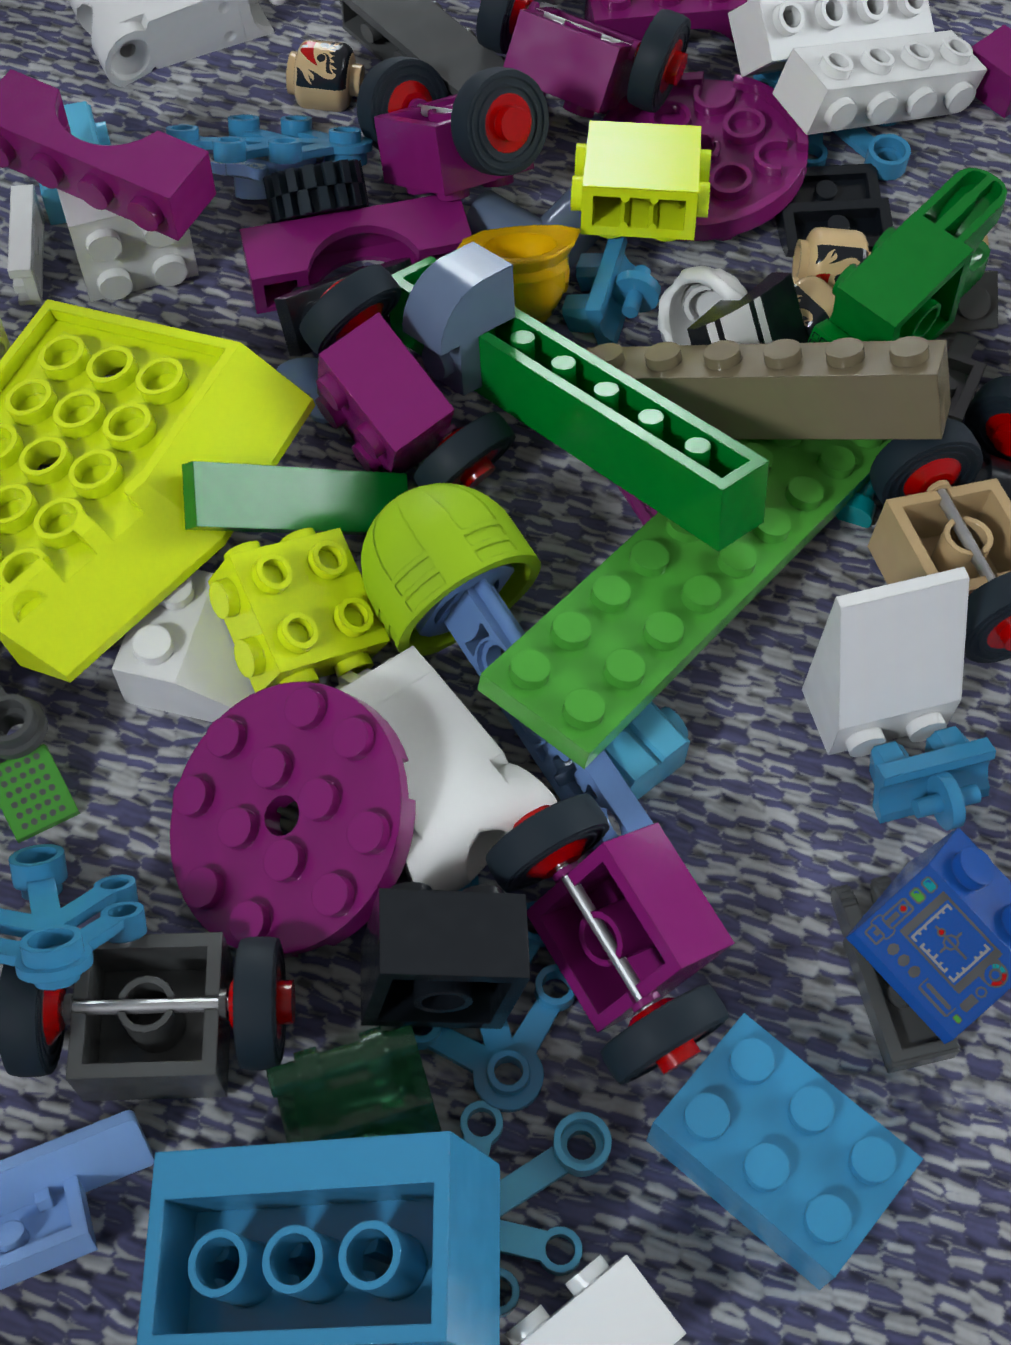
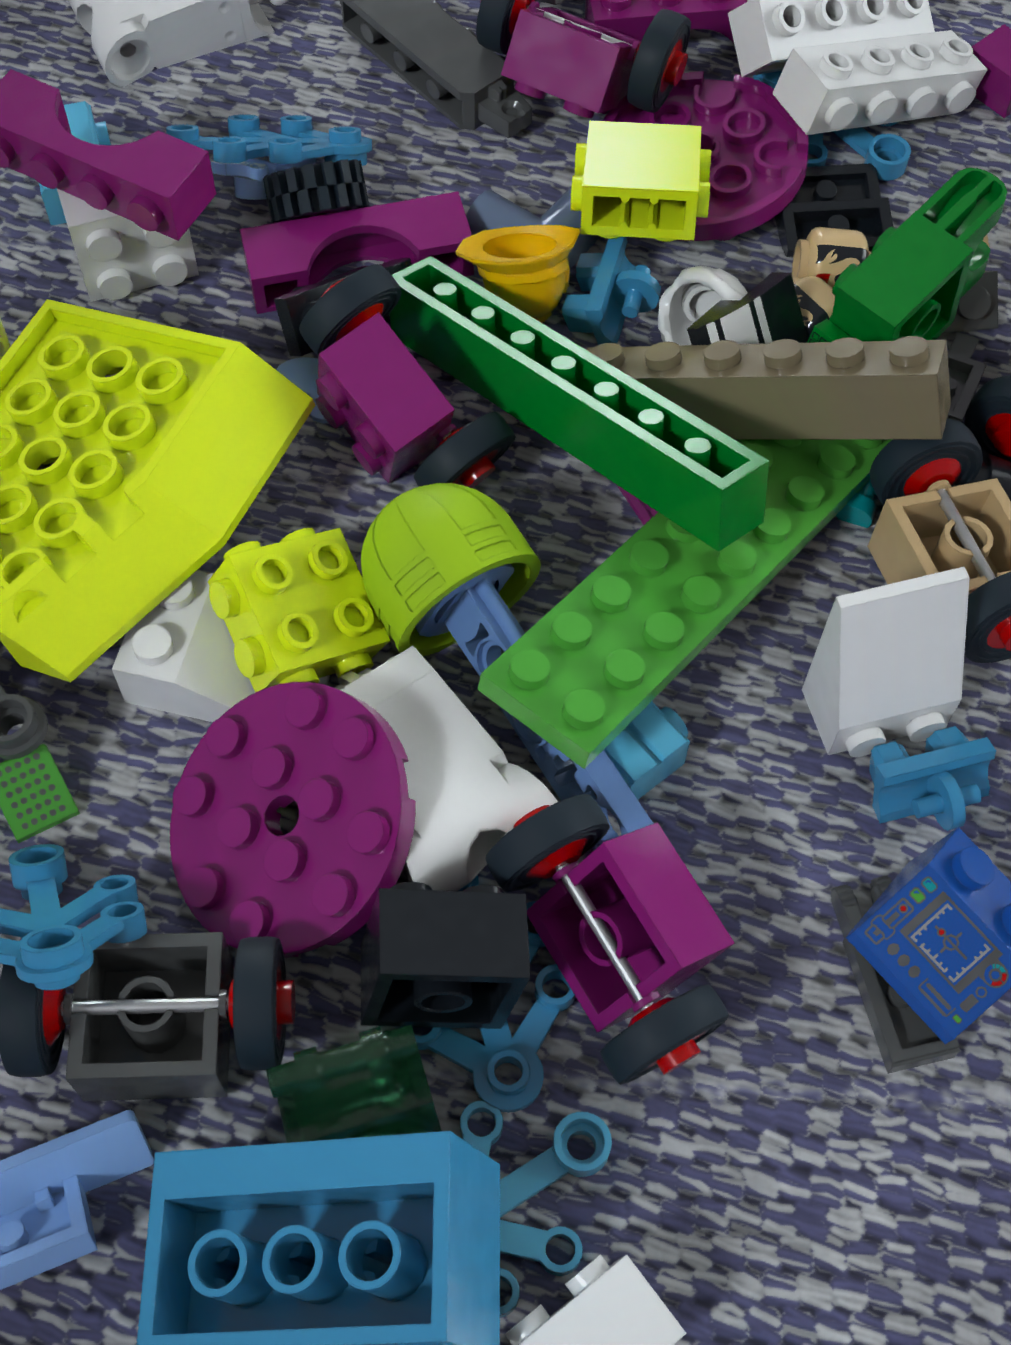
(26, 244): white tile -> none
(284, 497): tile -> none
(324, 75): tan head -> none
(454, 140): brick -> none
(455, 305): sand blue brick -> none
(783, 1151): dark azure brick -> none

